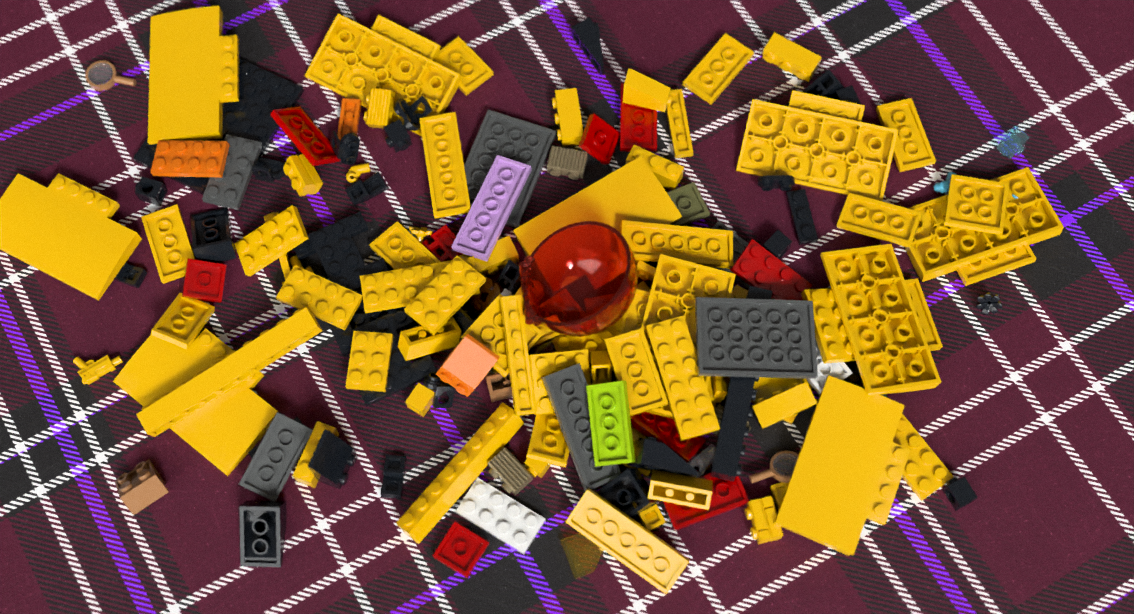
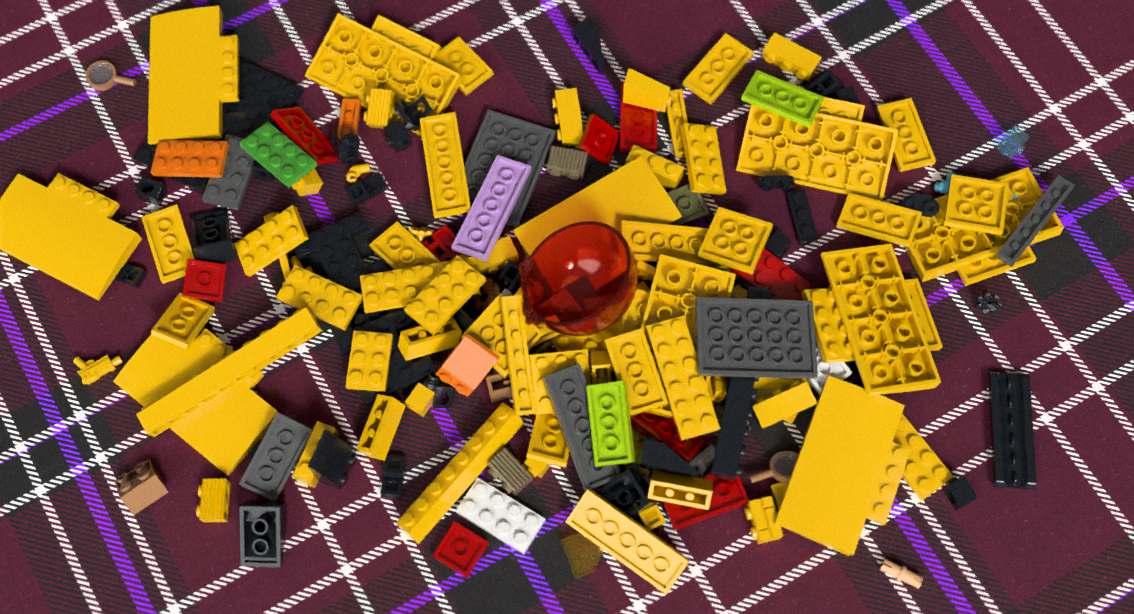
(214, 500): none -> yellow brick
(278, 154): none -> bright green plate
(381, 427): none -> yellow brick
(703, 159): none -> yellow plate
(735, 240): none -> yellow plate
(782, 98): none -> lime plate
(901, 573): none -> light nougat pin
(922, 203): none -> black bracket
(1012, 430): none -> black plate
(1034, 221): none -> dark grey plate

